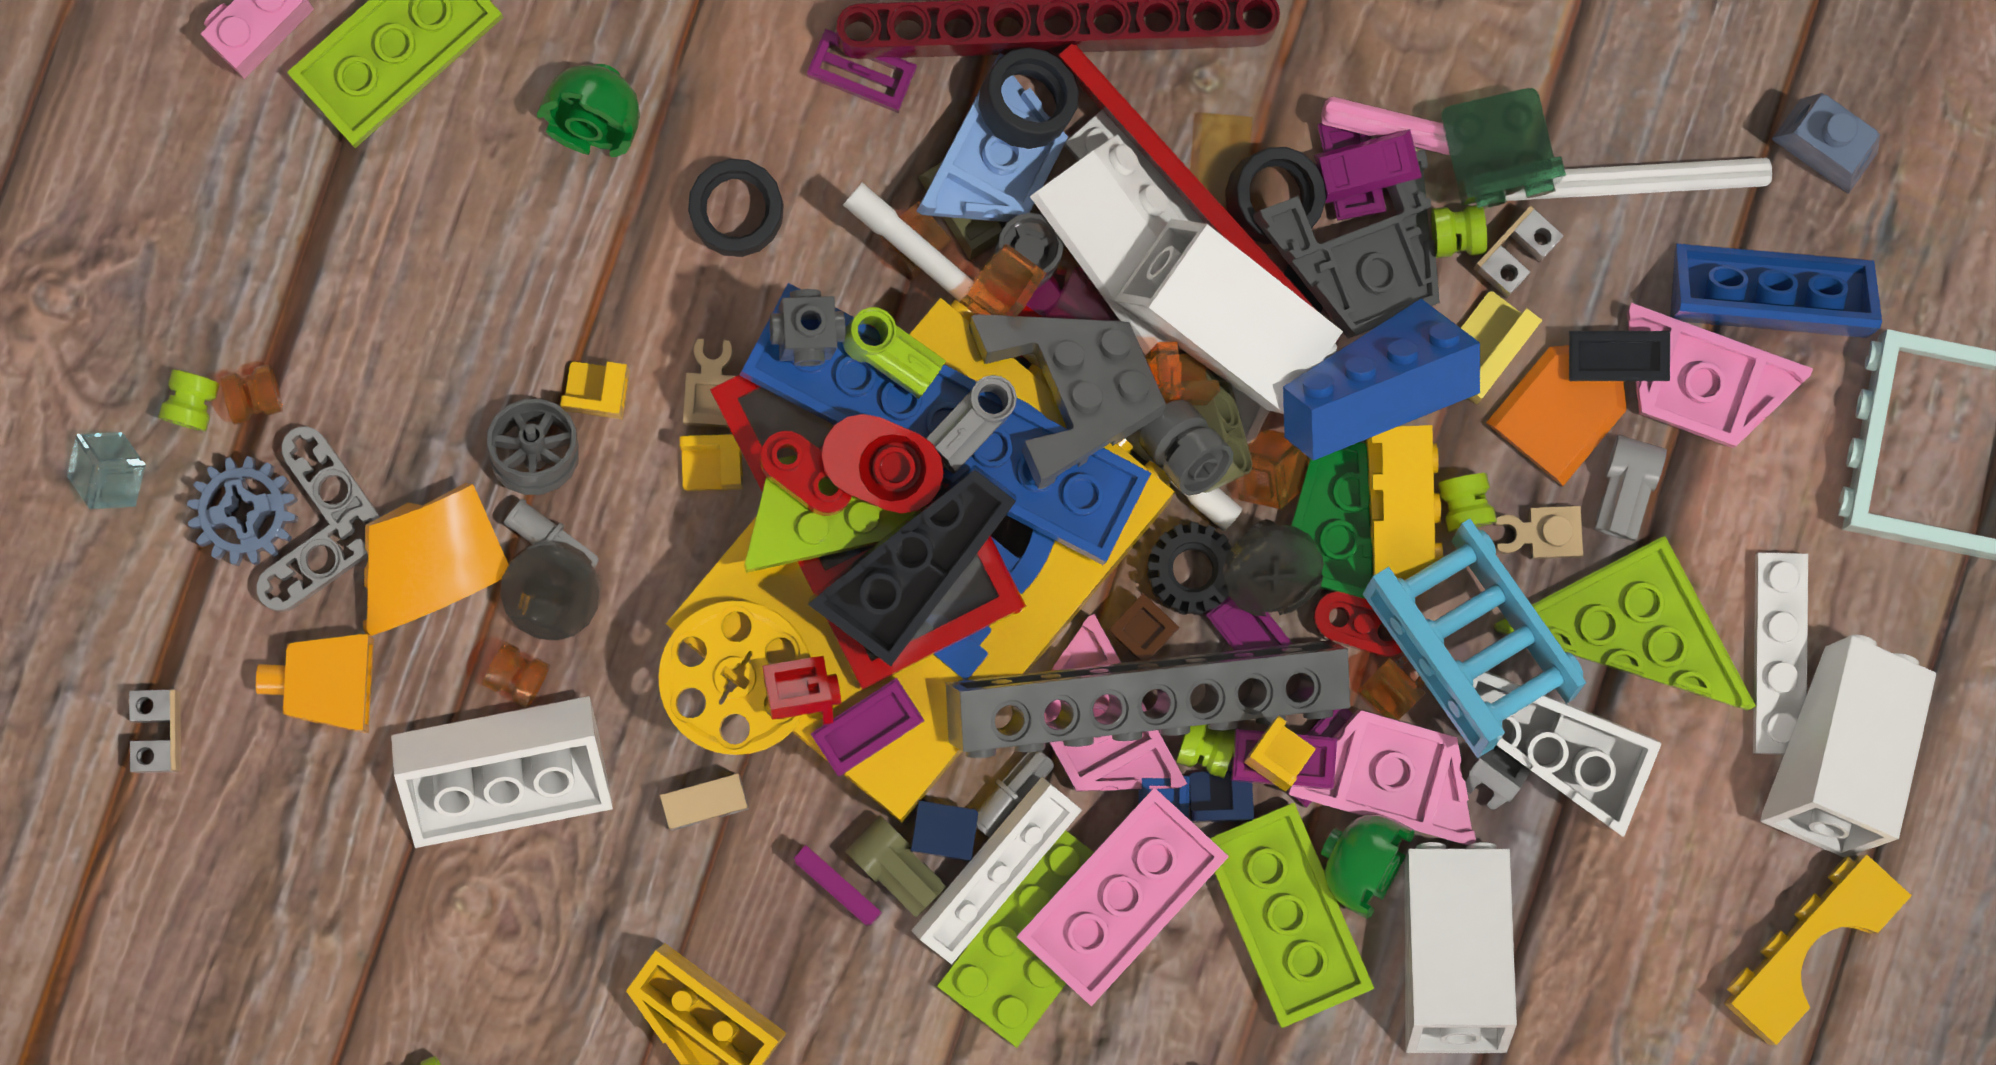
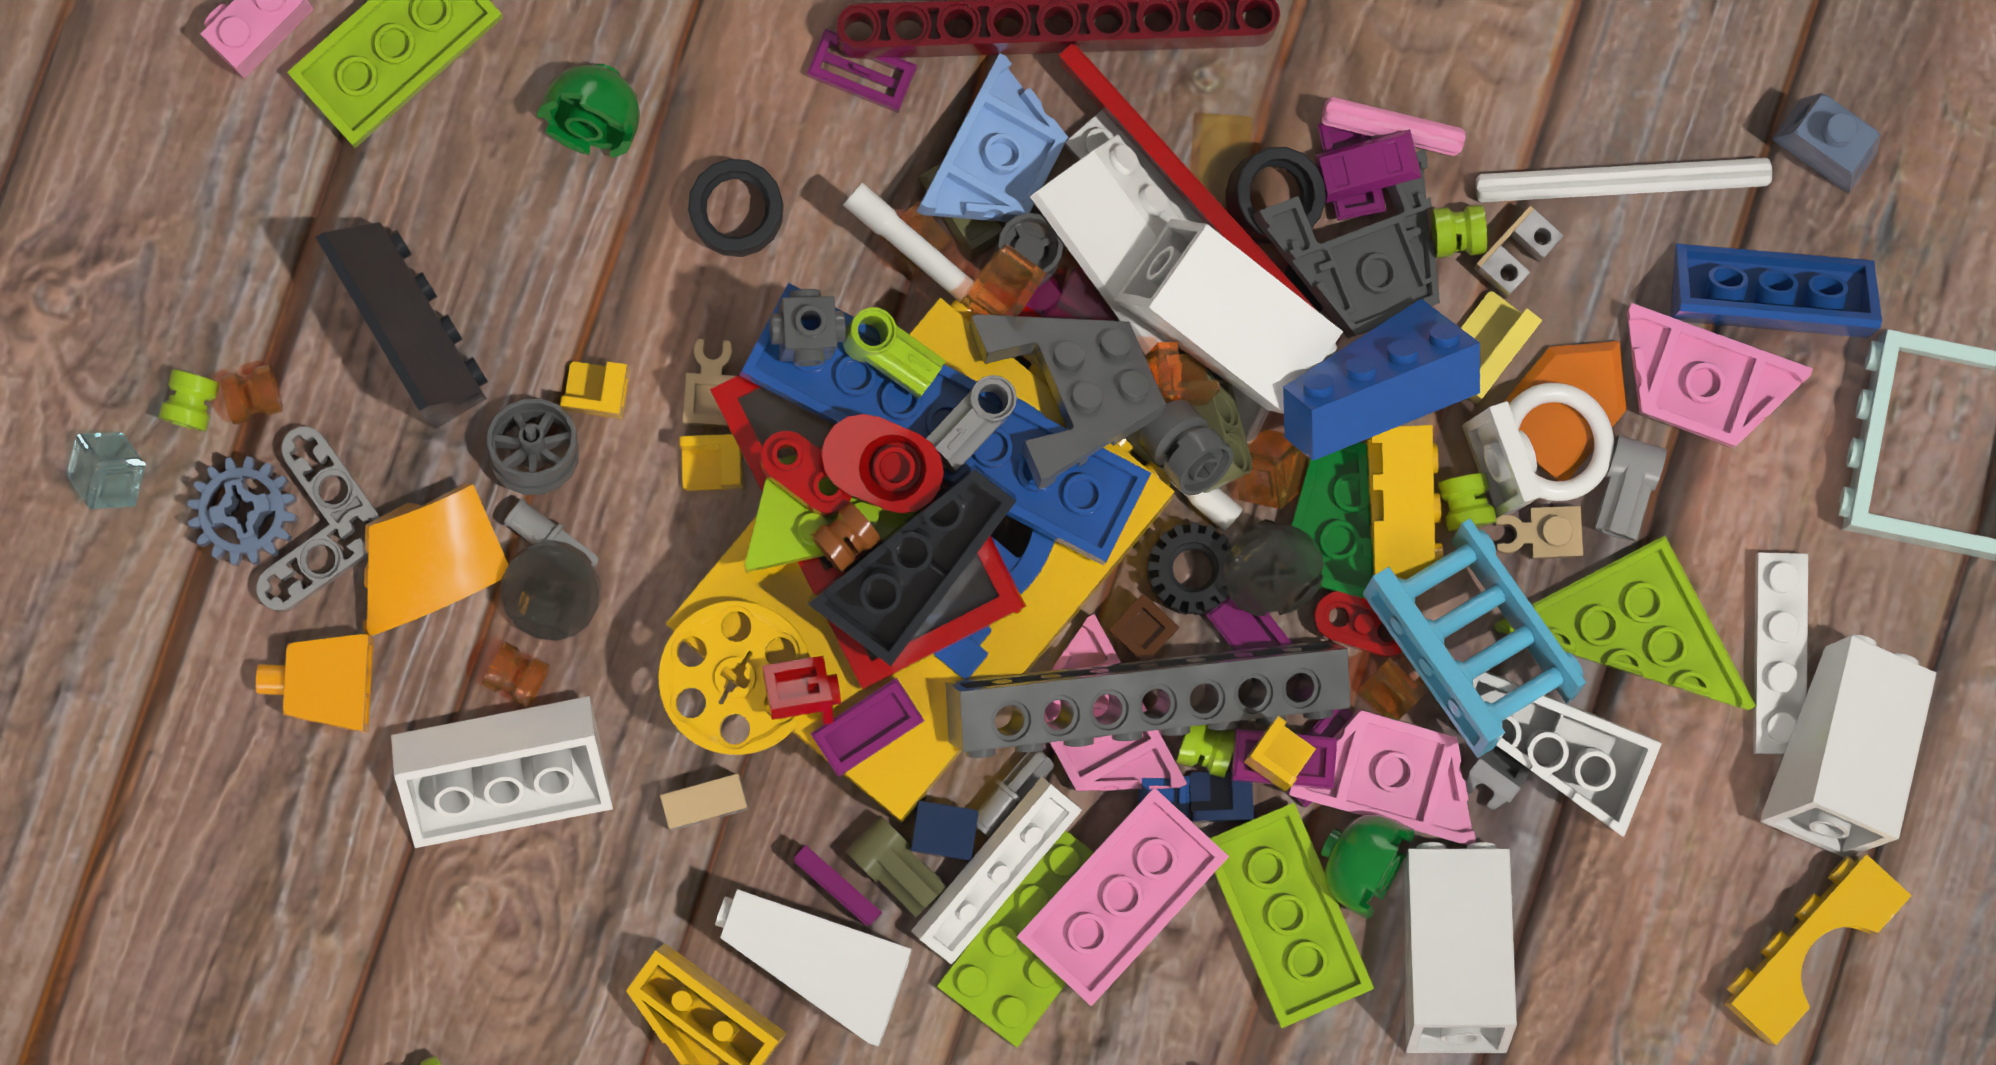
(166, 752): flat silver piece -> none
(404, 321): none -> black slope
(827, 963): none -> white slope
(855, 529): none -> dark orange wheel
(1052, 74): black tyre -> none
(1501, 148): clear green bracket -> none
(1510, 457): none -> white tile
(1619, 355): black tile -> none

